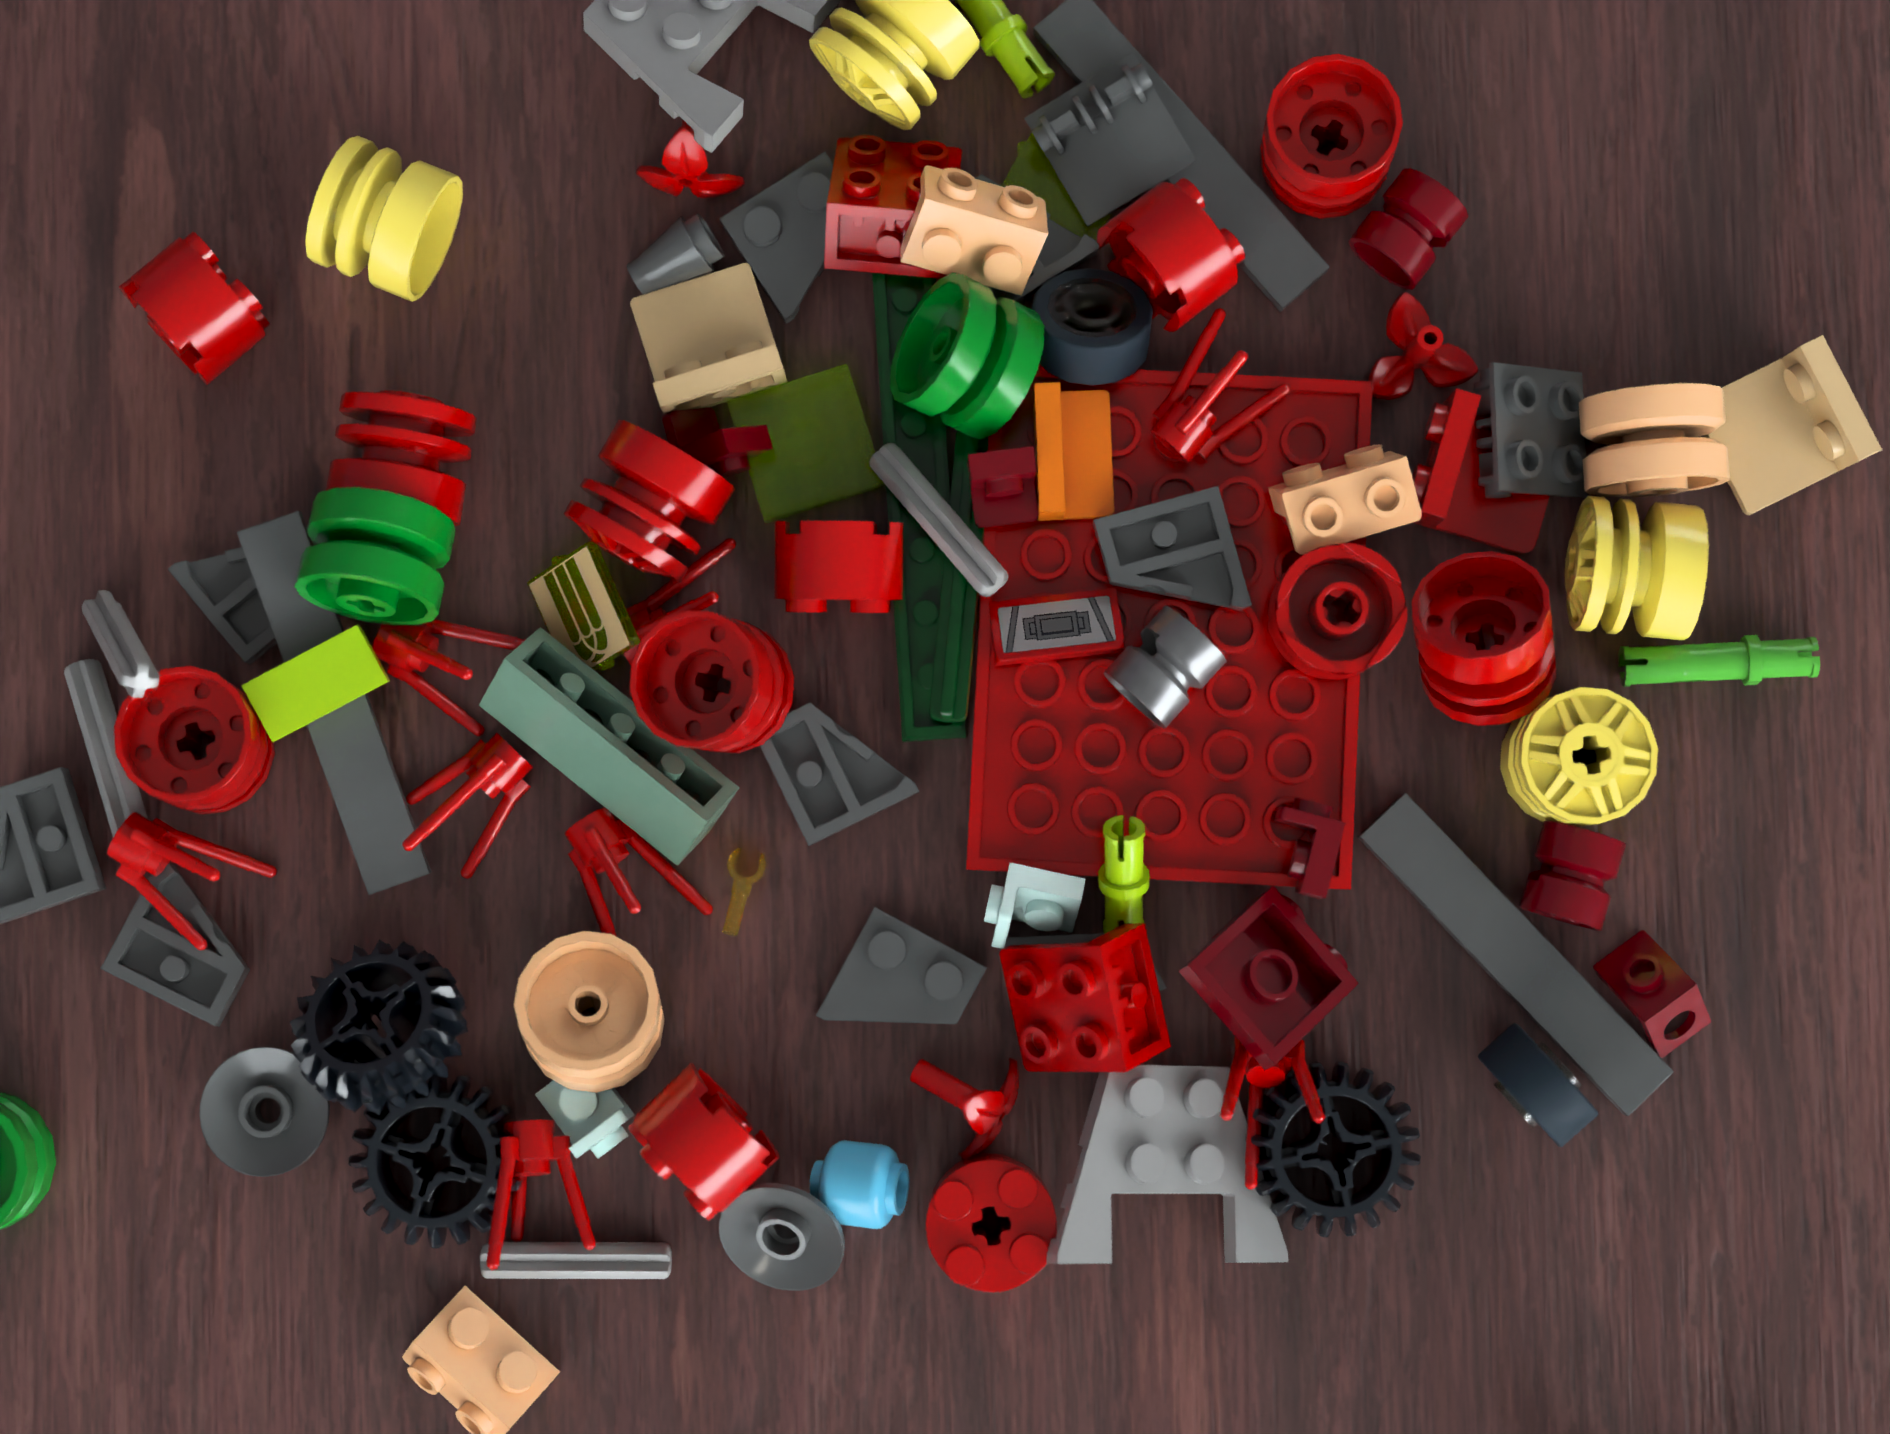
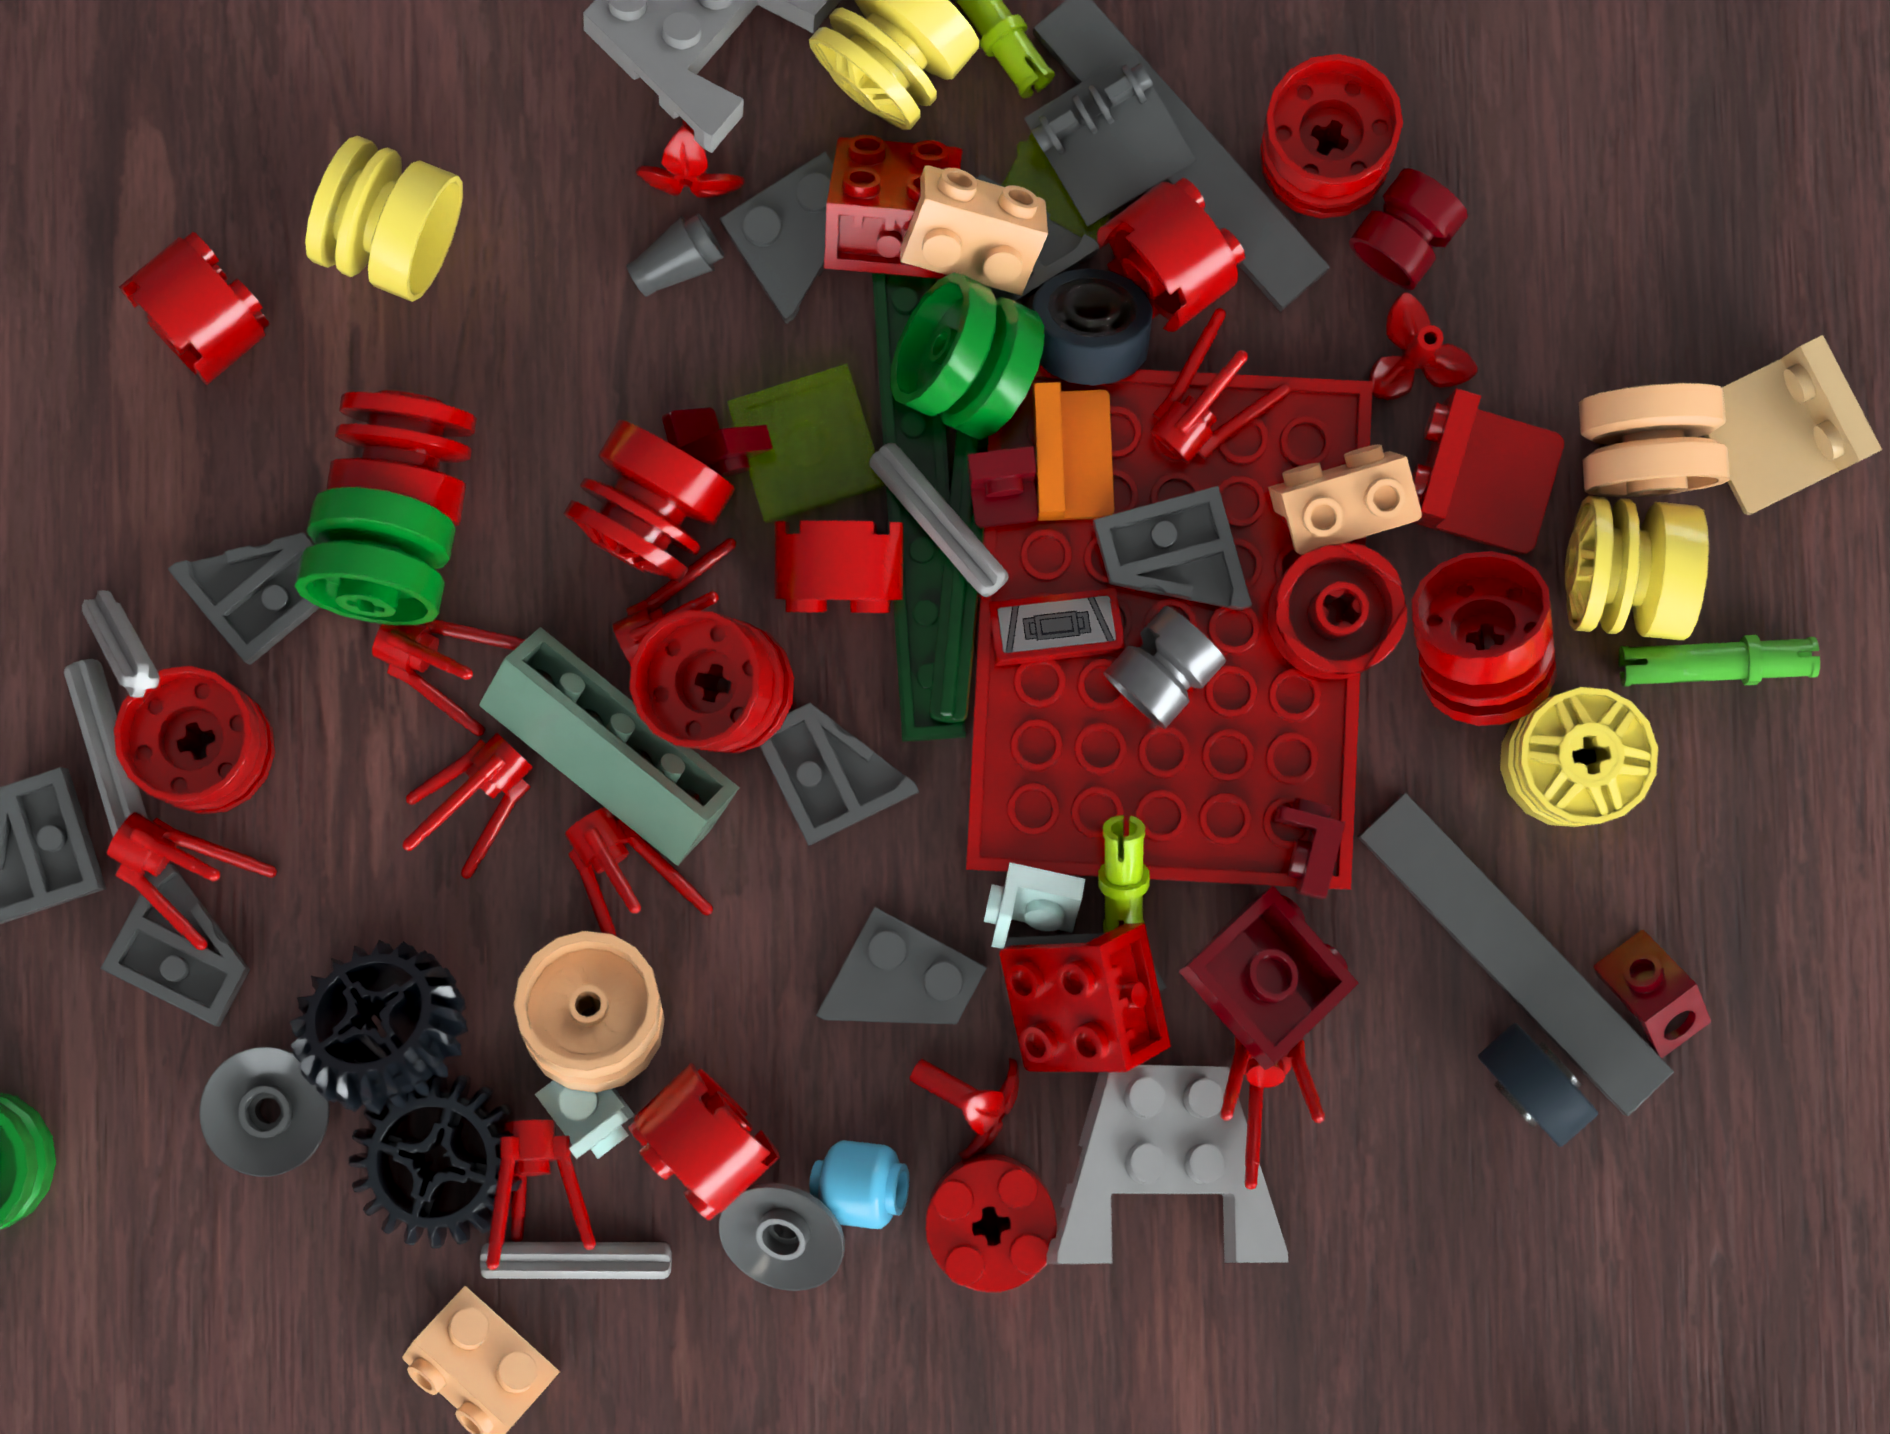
(315, 683): lime tile -> none
(347, 738): dark grey tile -> none
(584, 607): piece -> none
(708, 340): tan bracket -> none
(740, 891): clear yellow hand -> none
(1339, 1180): black gear -> none
(1533, 431): dark grey hinge -> none
(1572, 875): dark red wheel -> none

